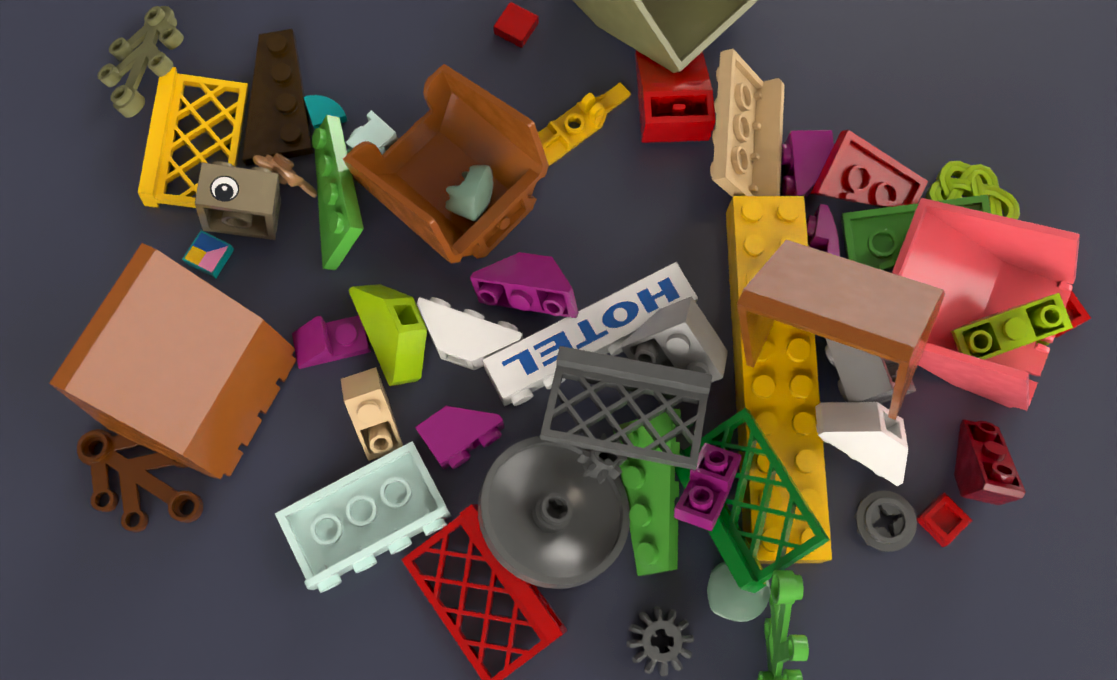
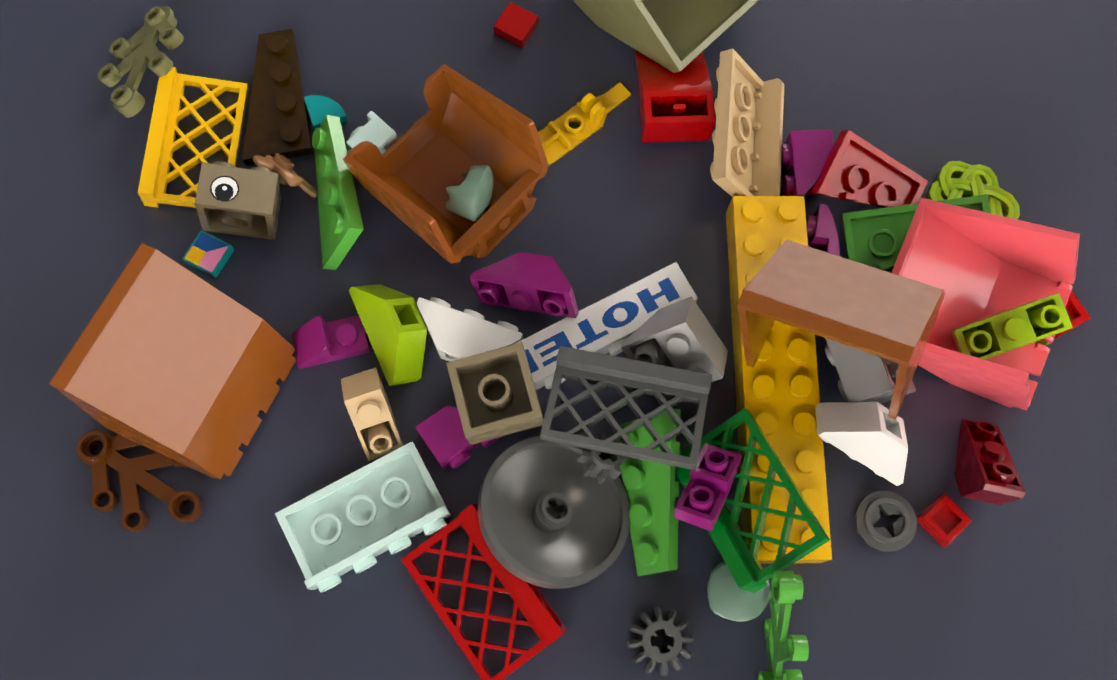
(495, 393): none -> dark tan brick

